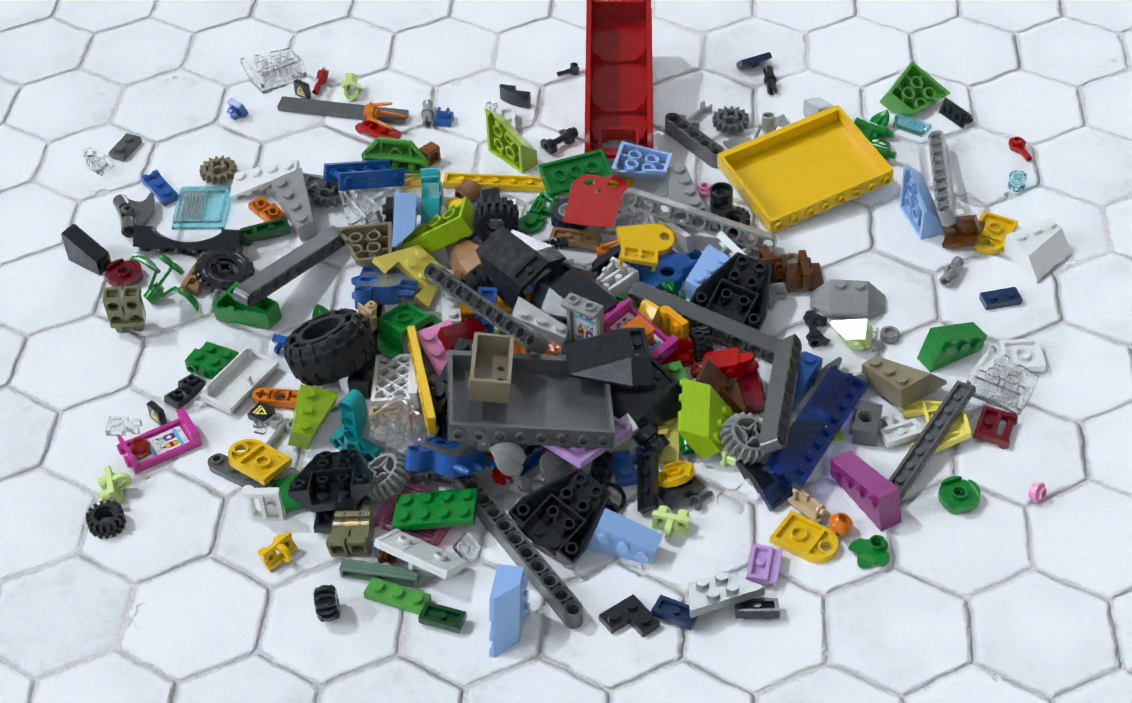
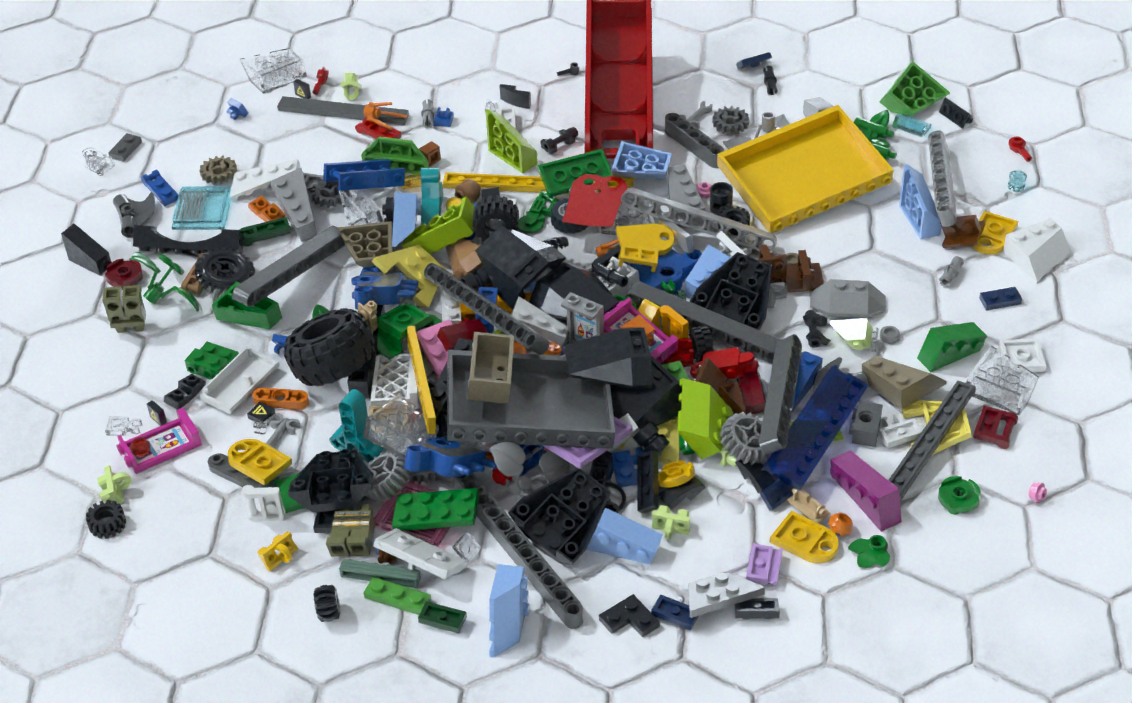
(309, 414): lime wedge -> none
(578, 238): medium nougat plate -> none
(611, 275): none -> black pin
(699, 500): dark grey hand -> none

